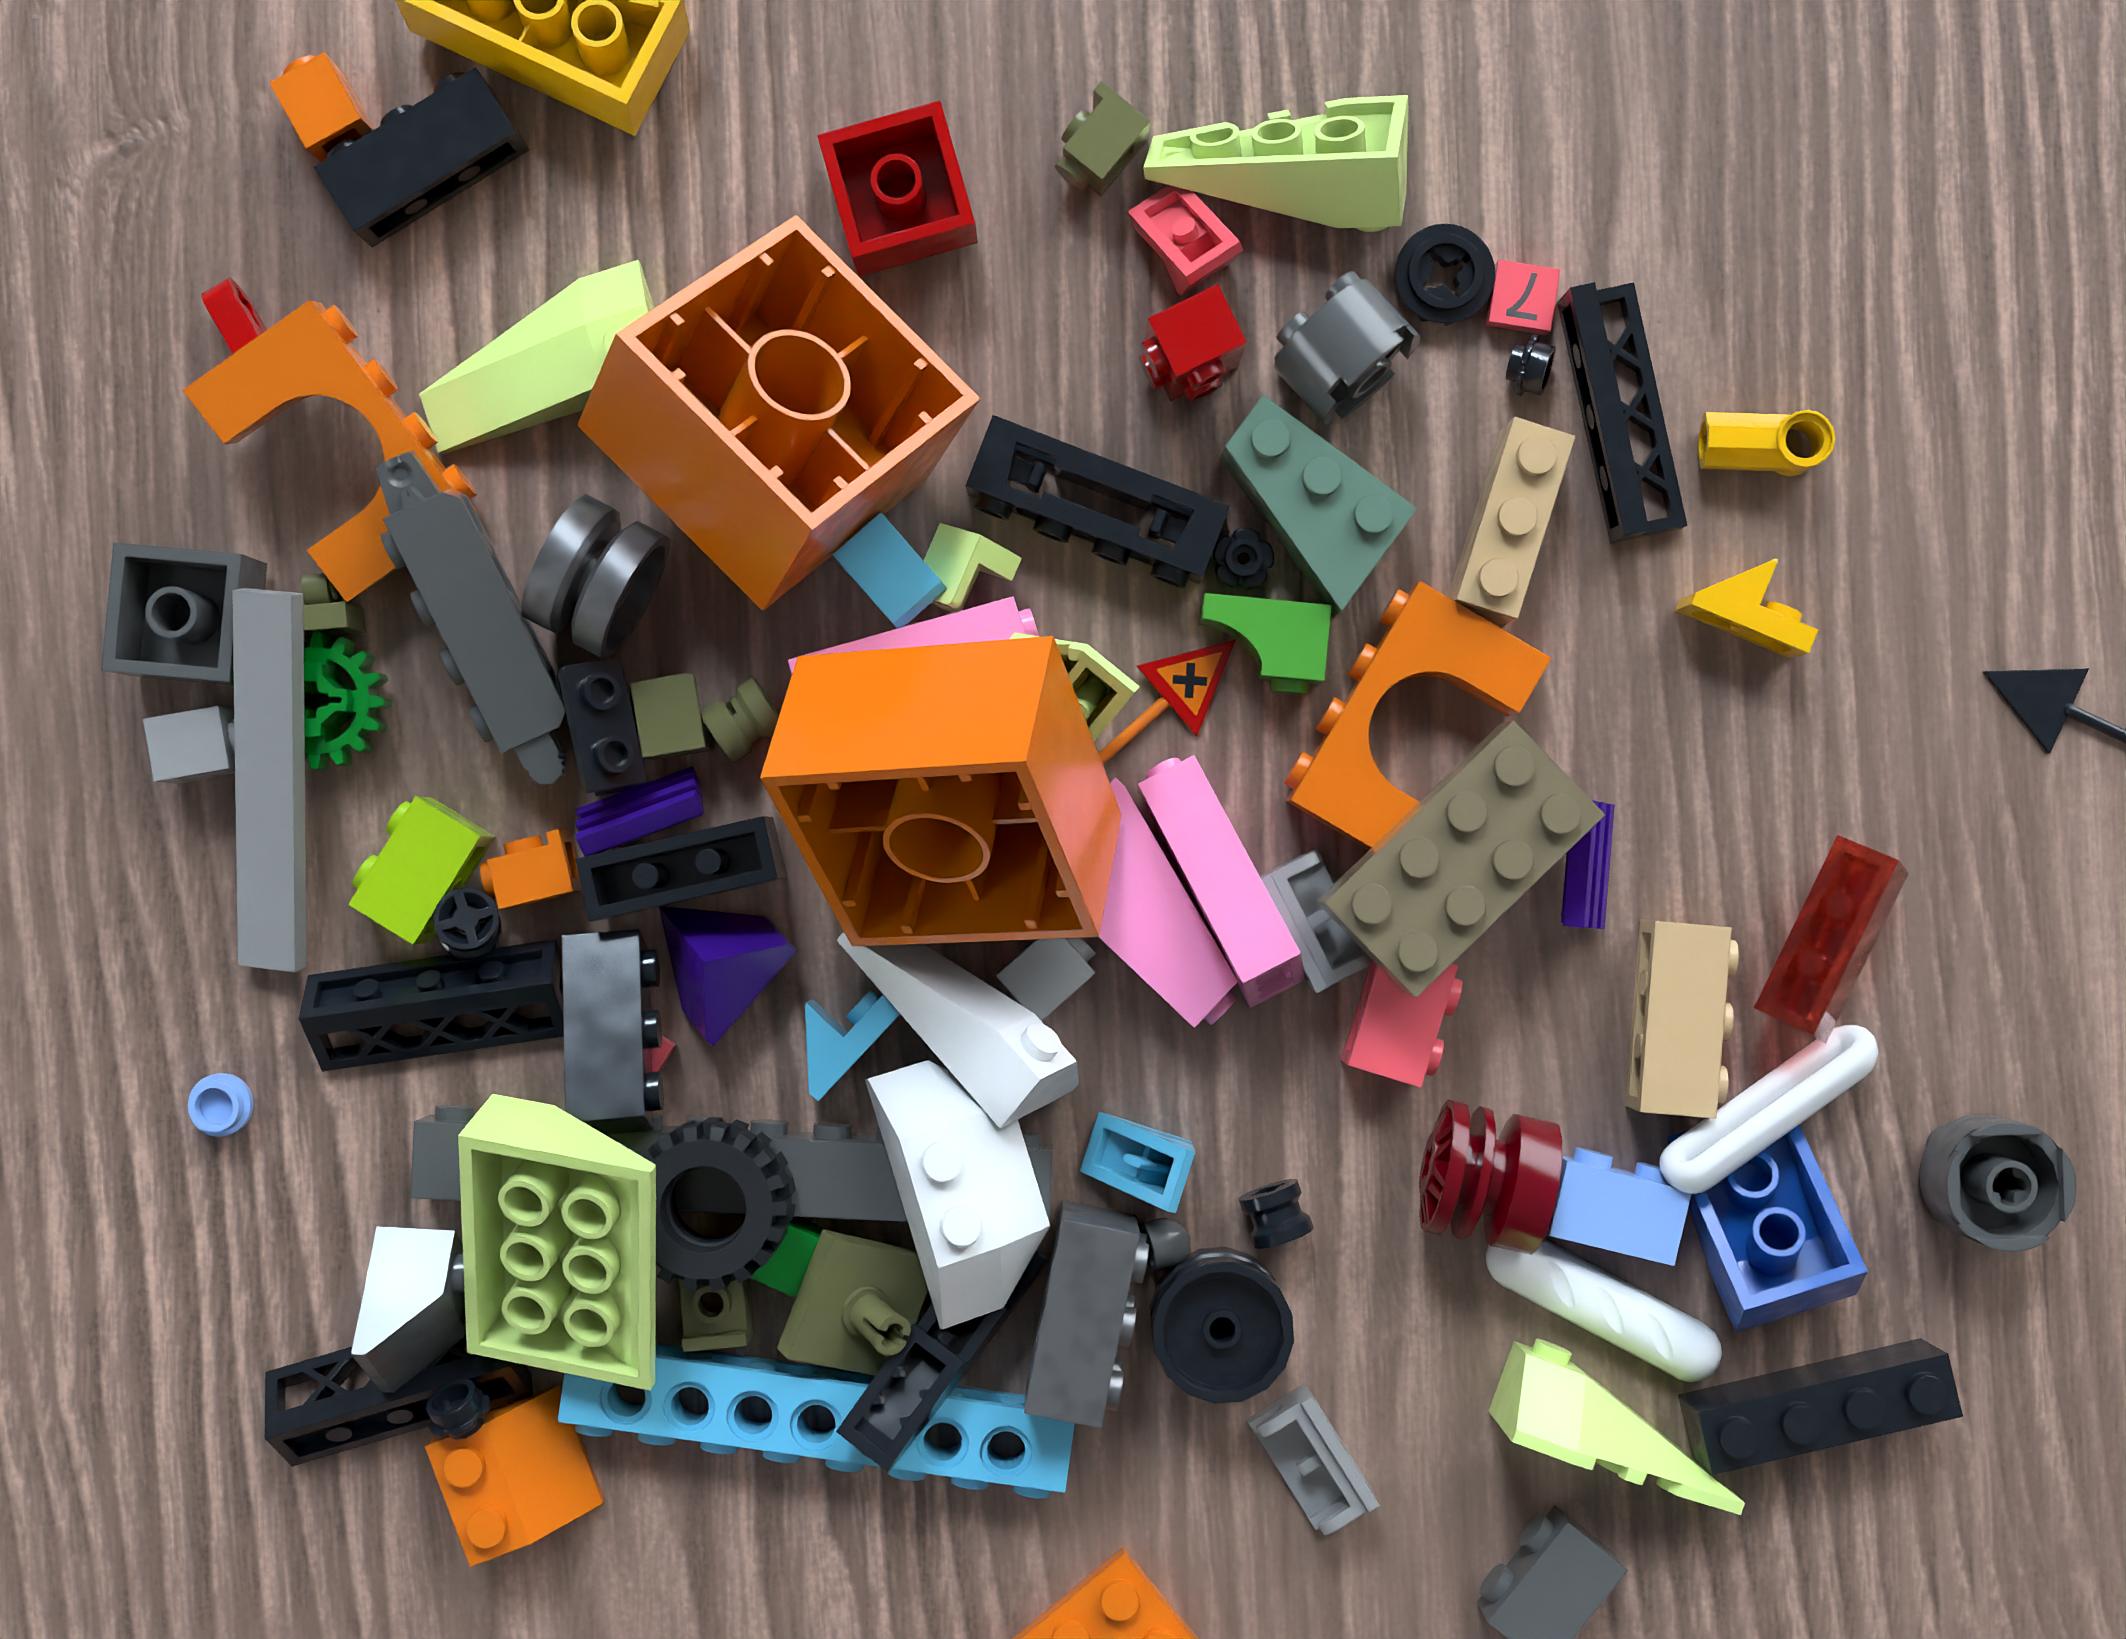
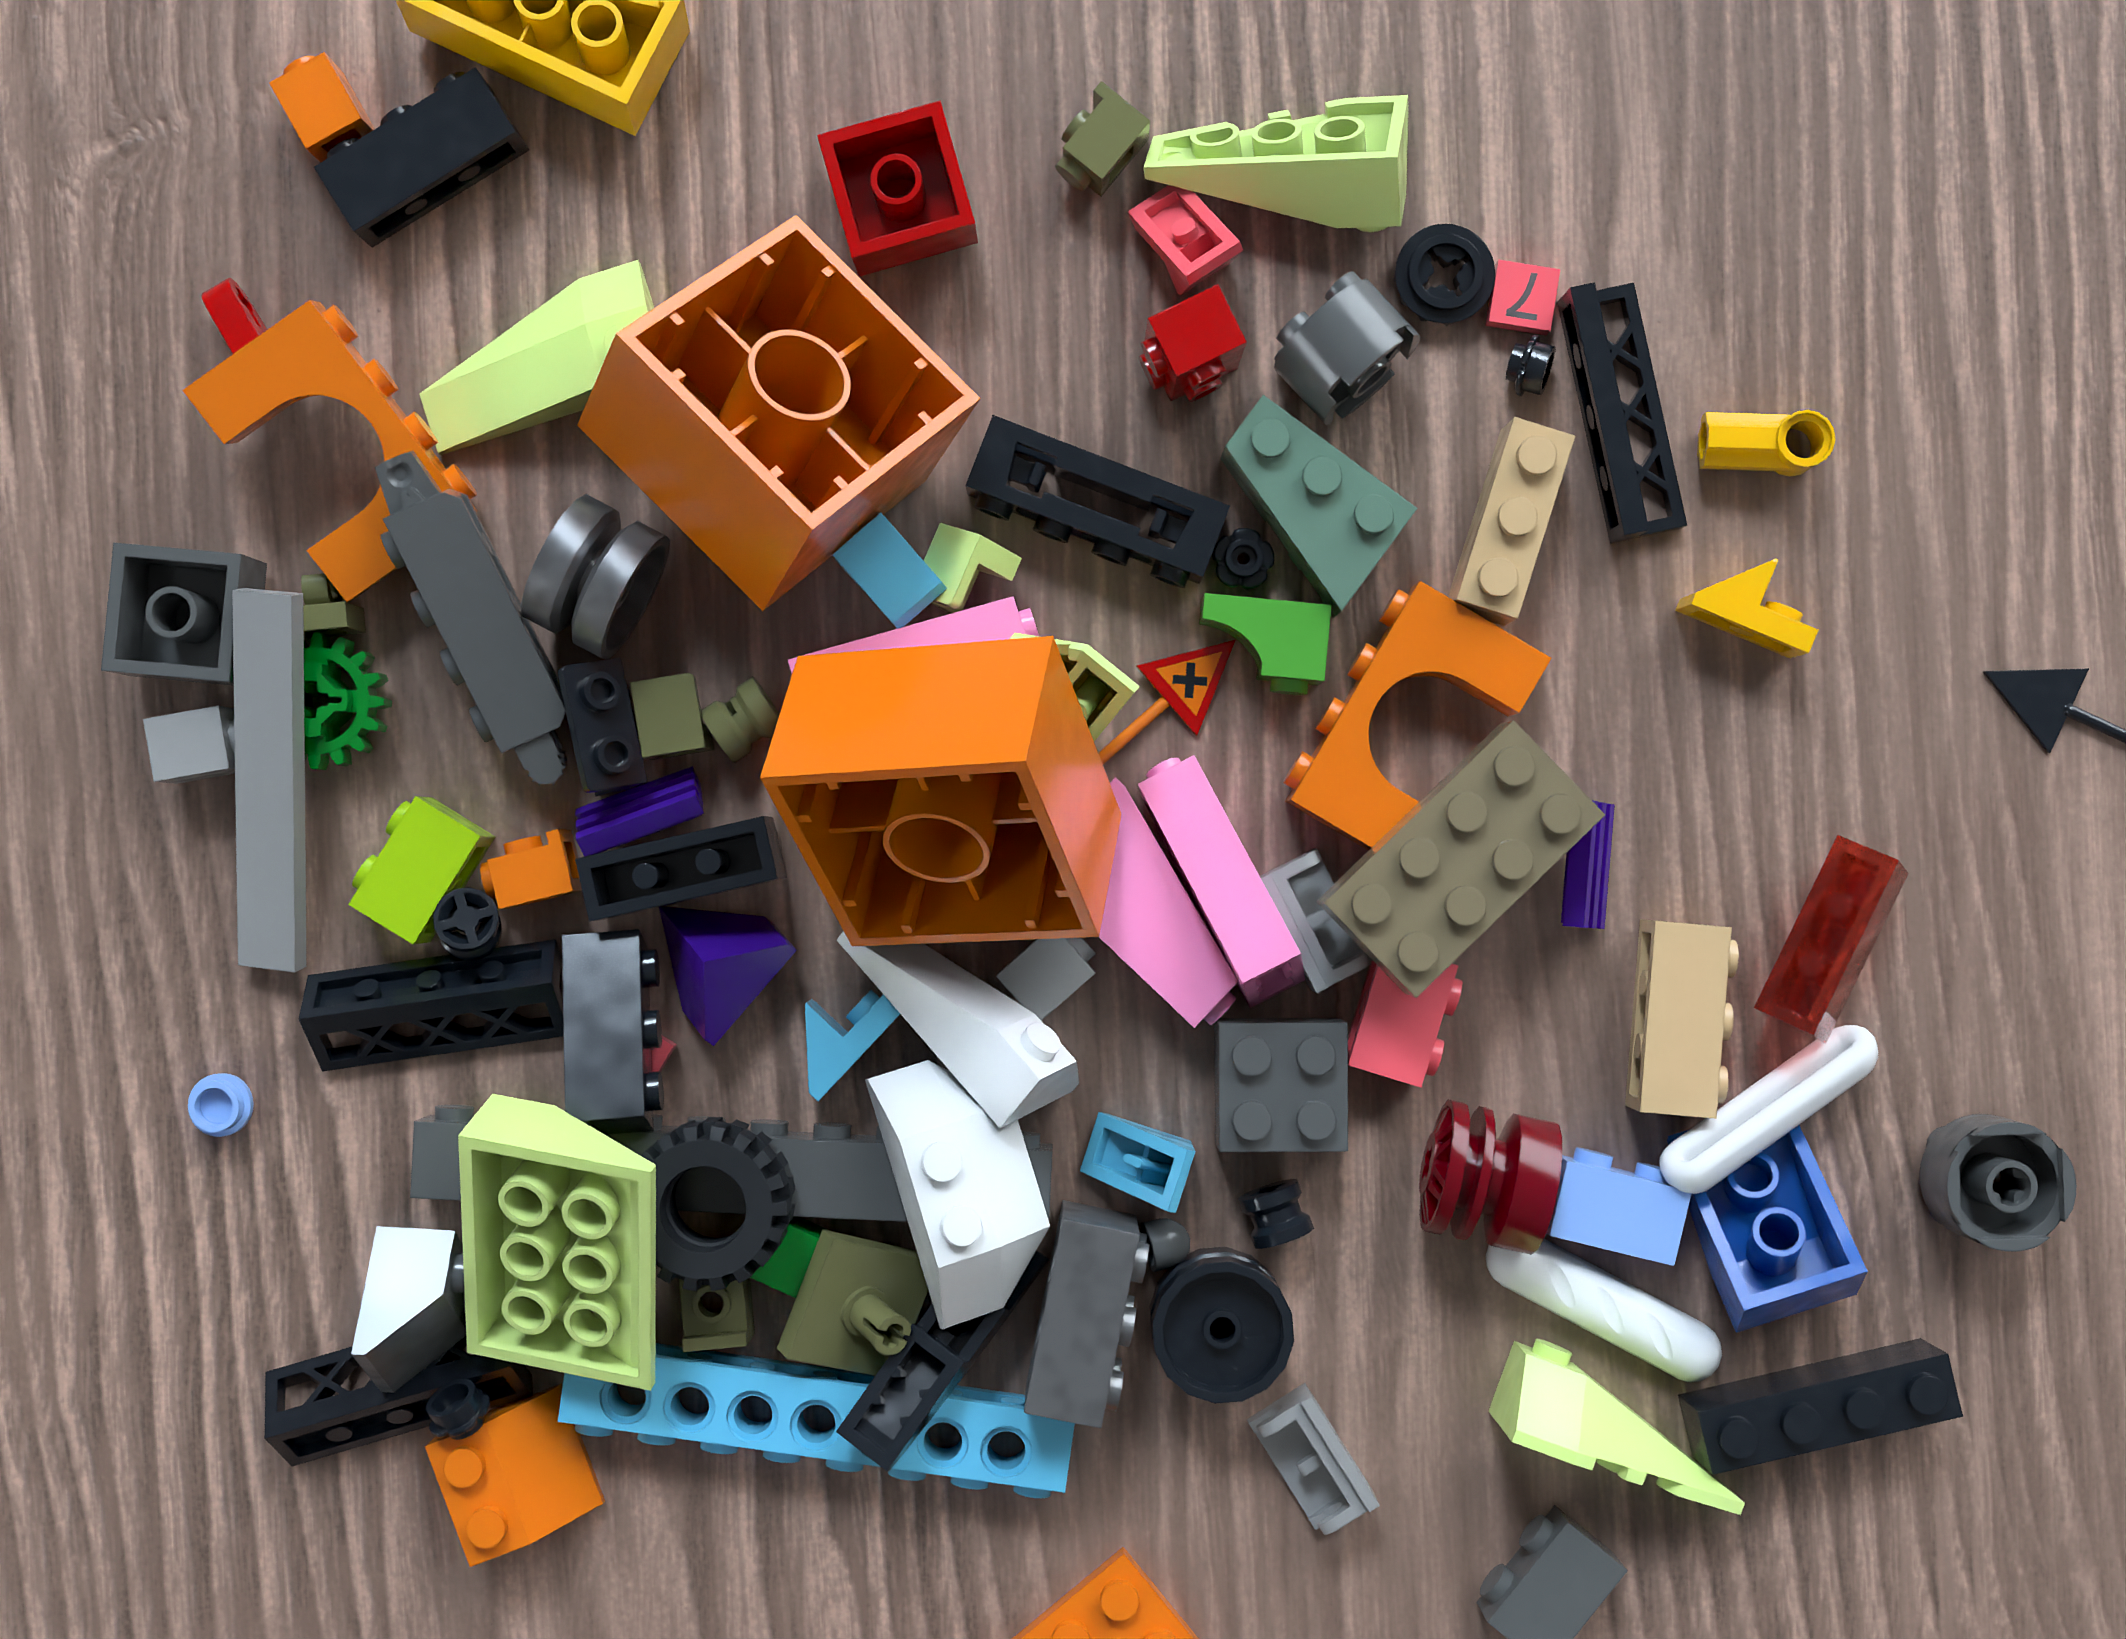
(1281, 1084): none -> dark grey brick

